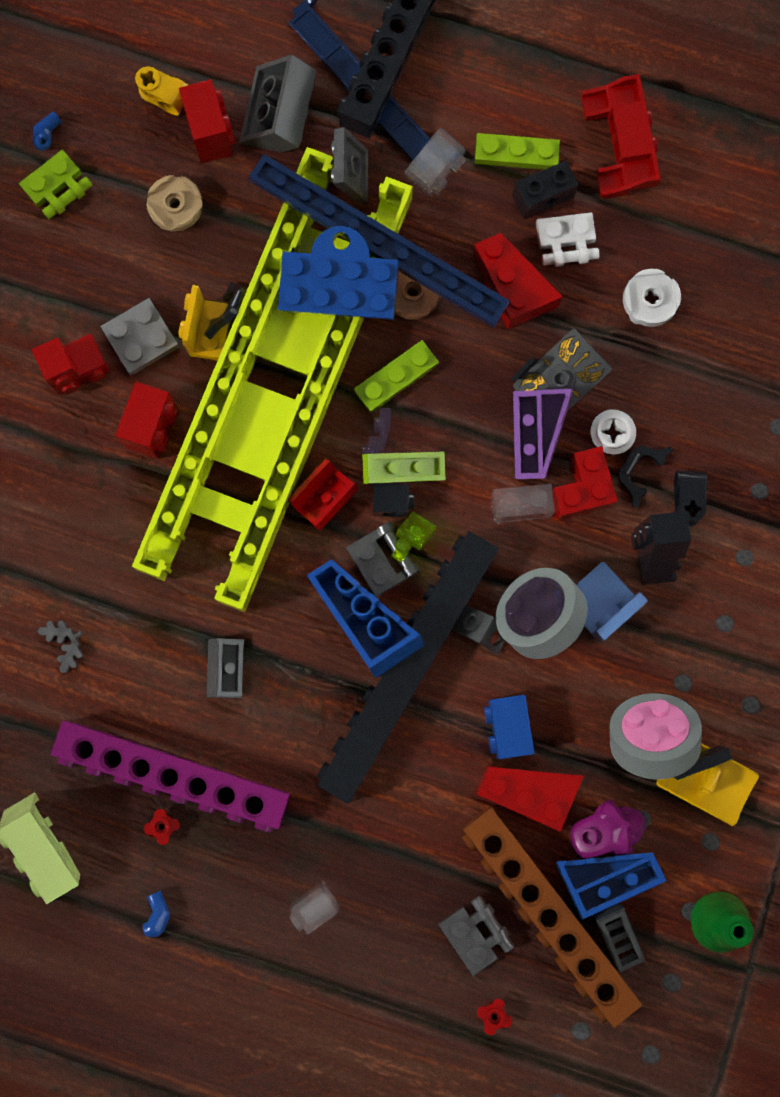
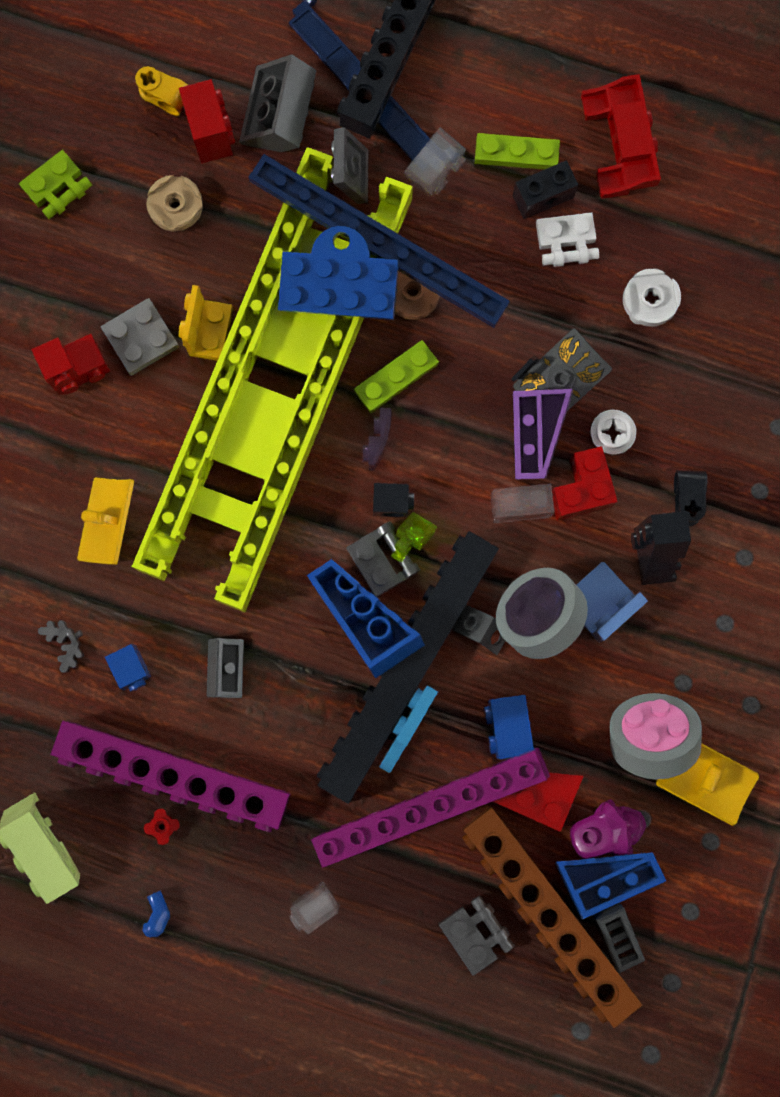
(43, 130): blue arm -> none
(105, 521): none -> yellow shield
(128, 668): none -> blue brick
(147, 420): red brick -> none
(234, 296): black helmet -> none
(322, 494): red bracket -> none
(403, 467): lime plate -> none
(407, 726): none -> dark azure plate
(431, 807): none -> magenta brick
(486, 1012): red plate -> none
(515, 279): red wedge -> none
(629, 464): black helmet -> none
(708, 759): black tile -> none
(721, 922): green cone -> none

